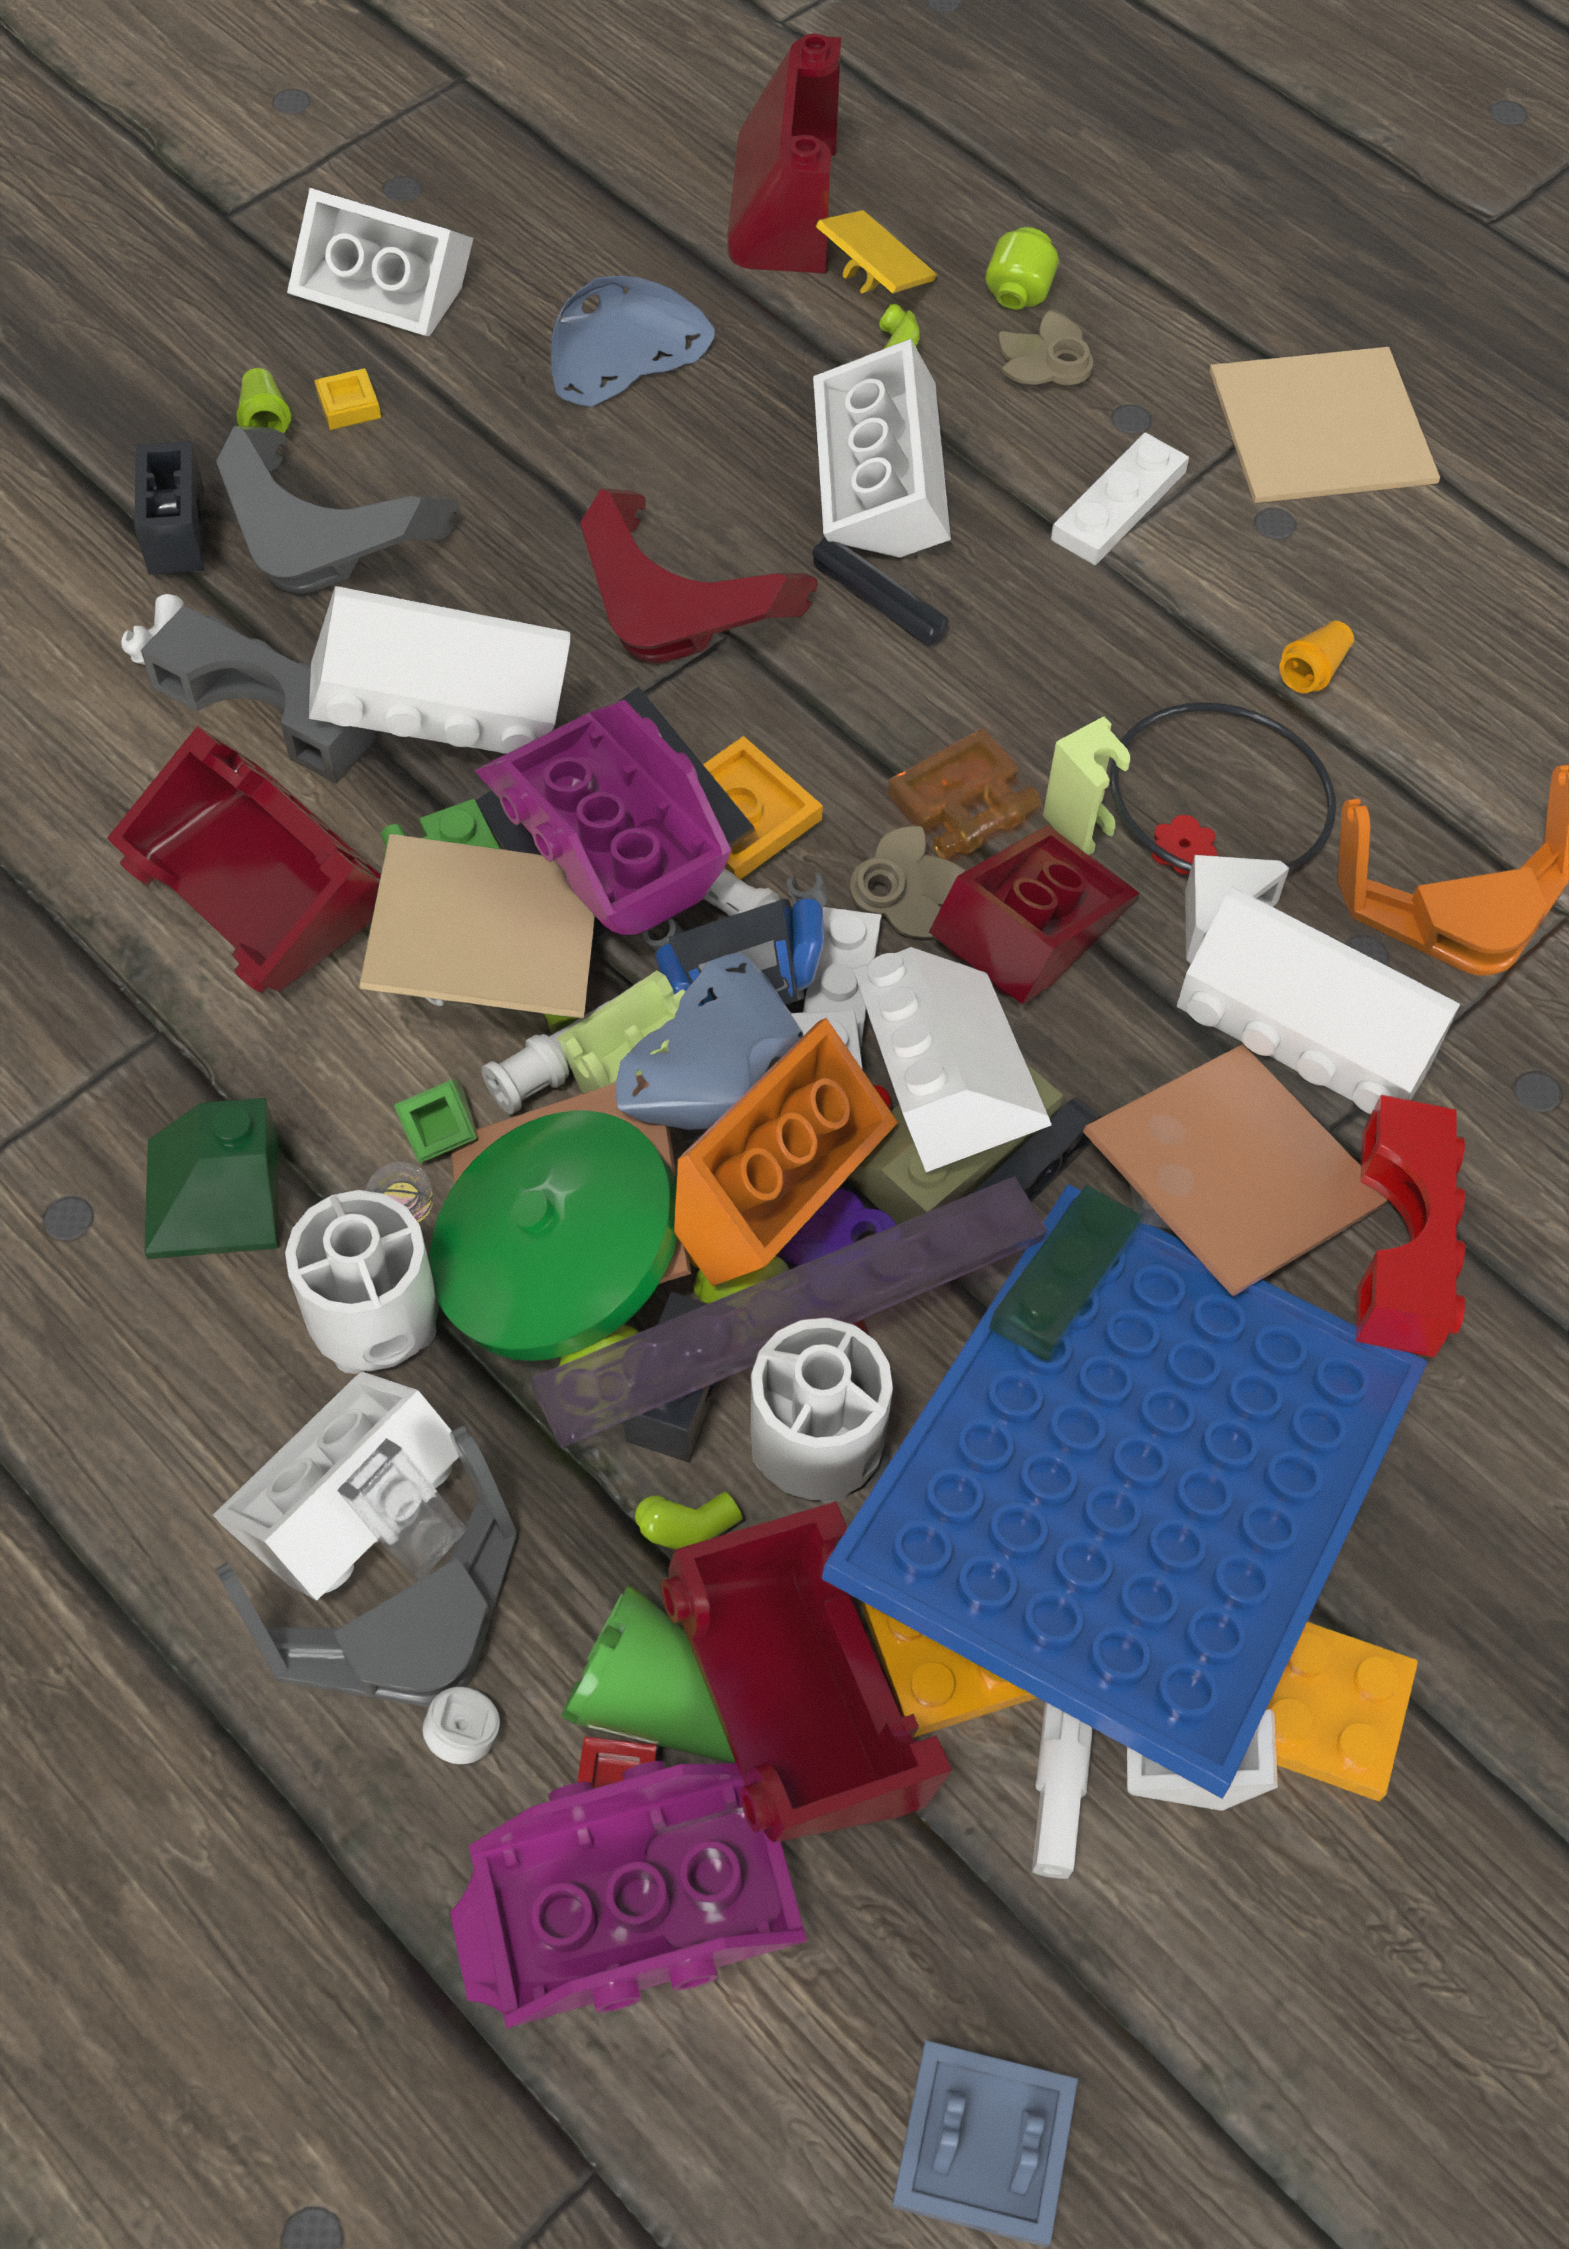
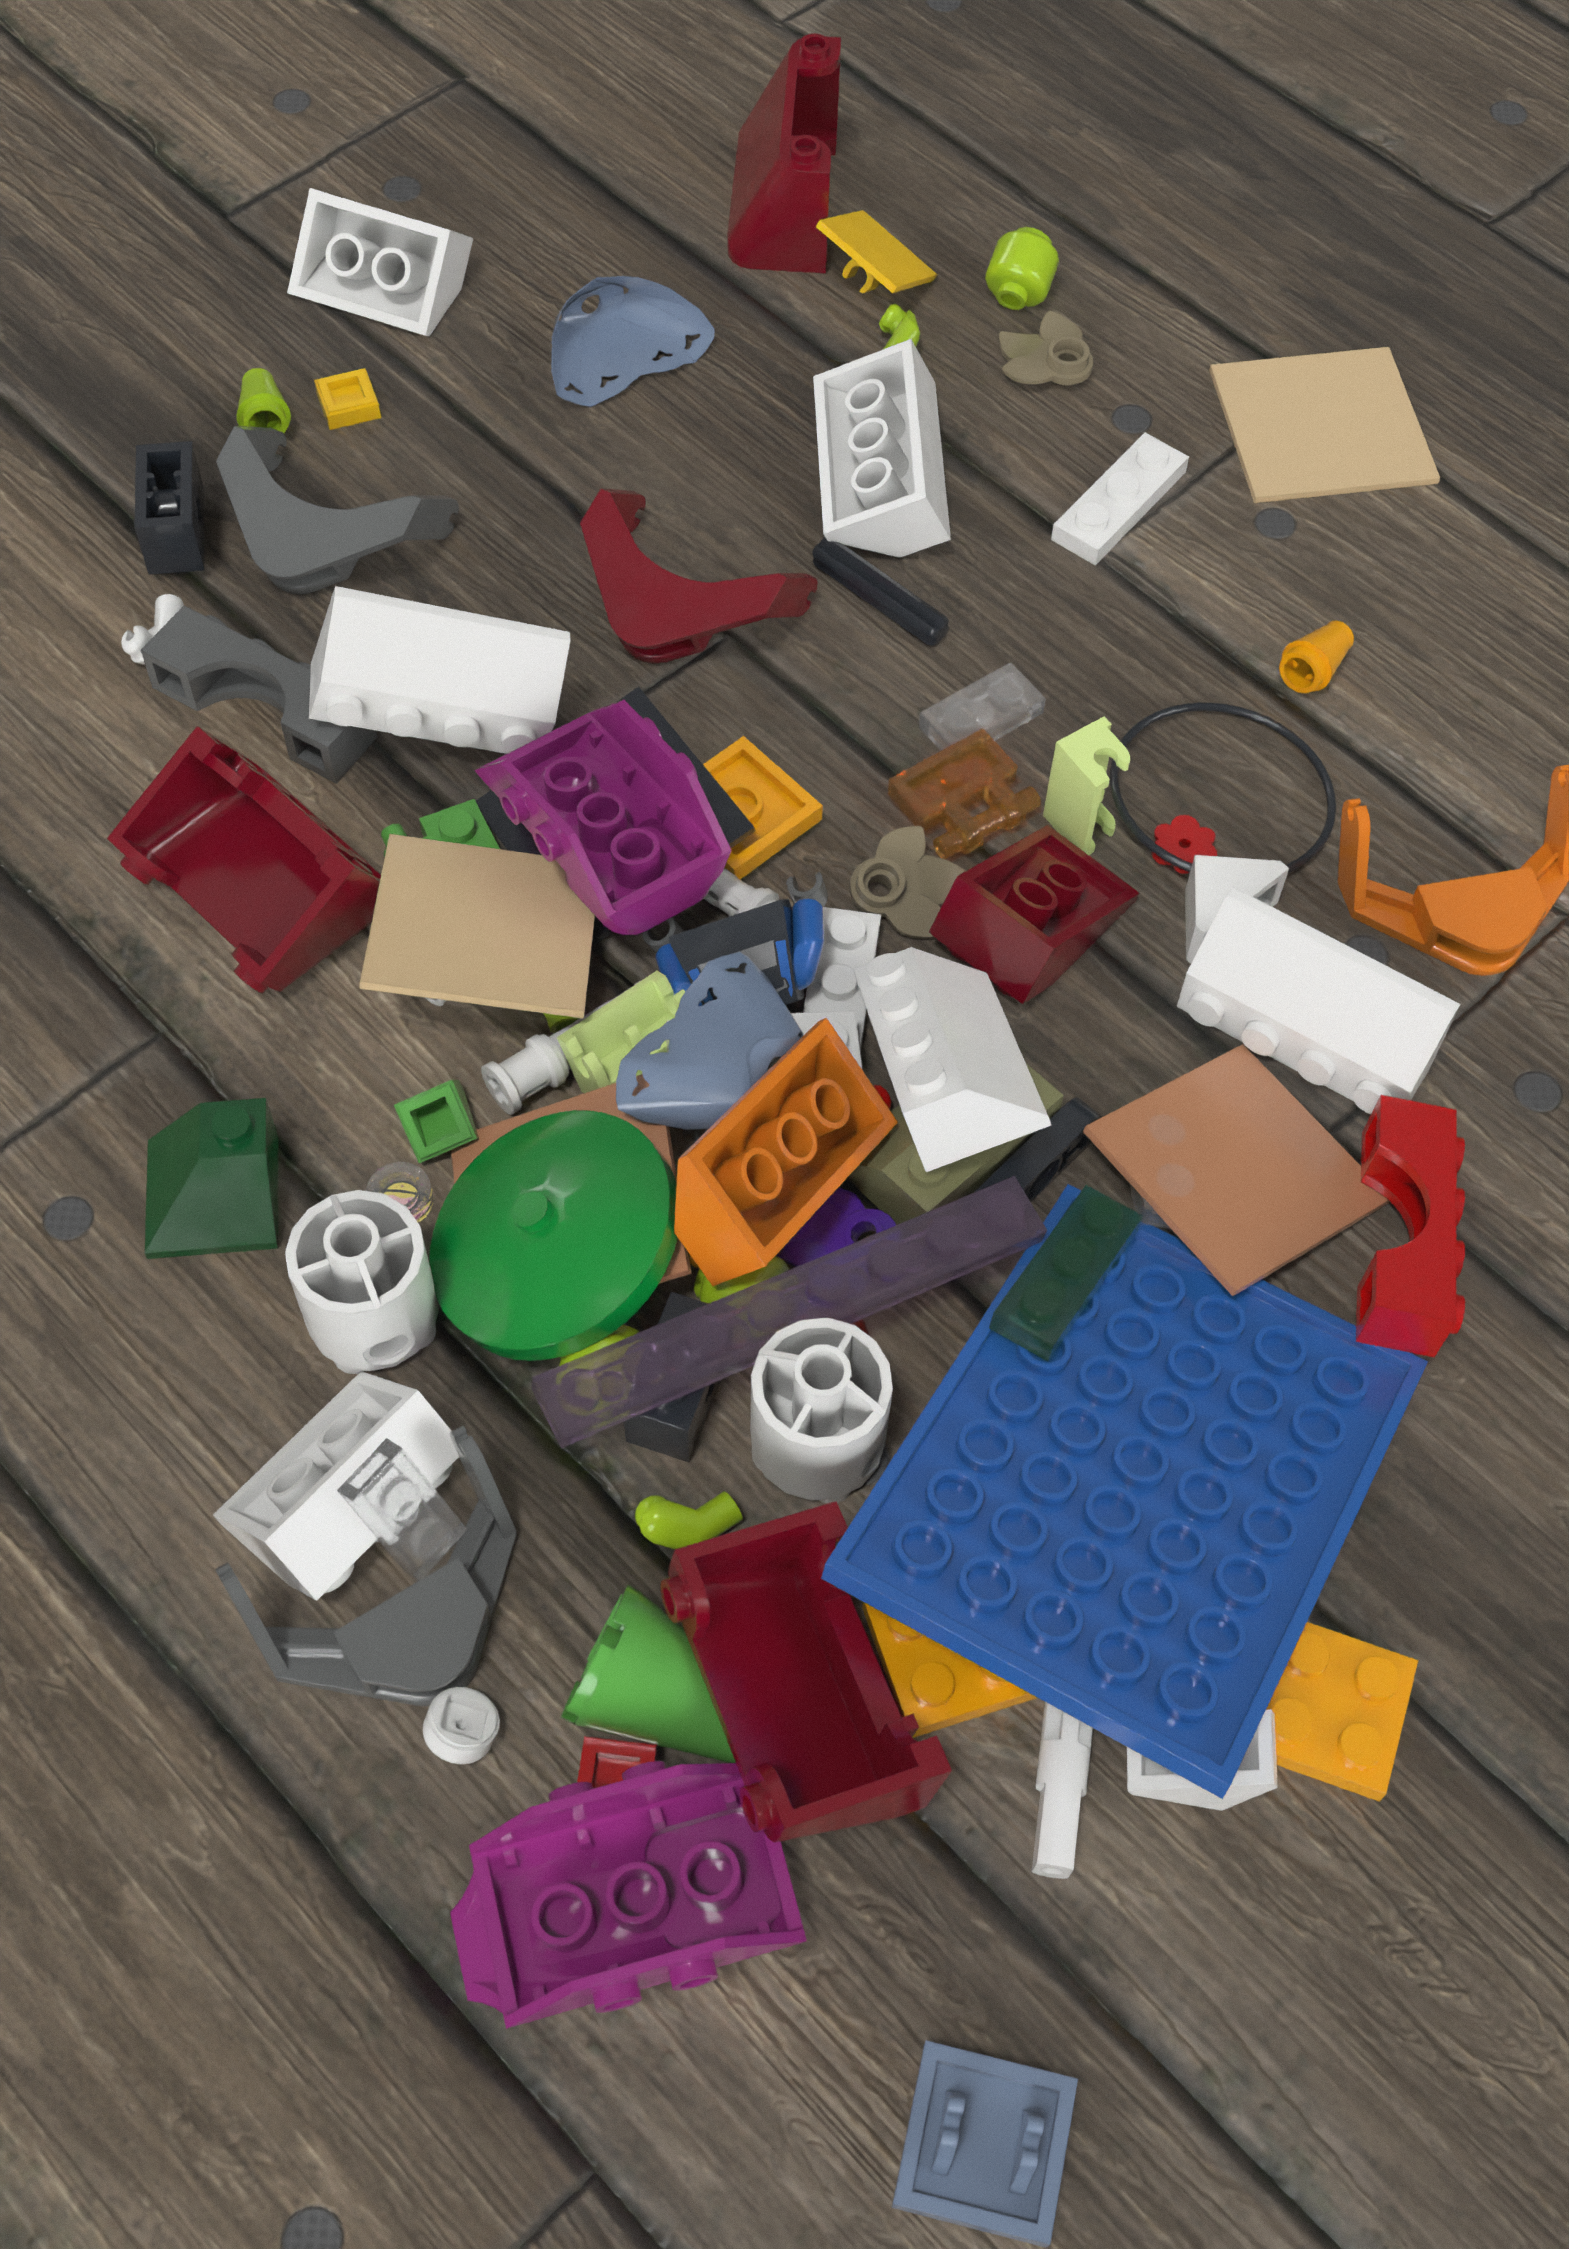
(992, 703): none -> clear plate

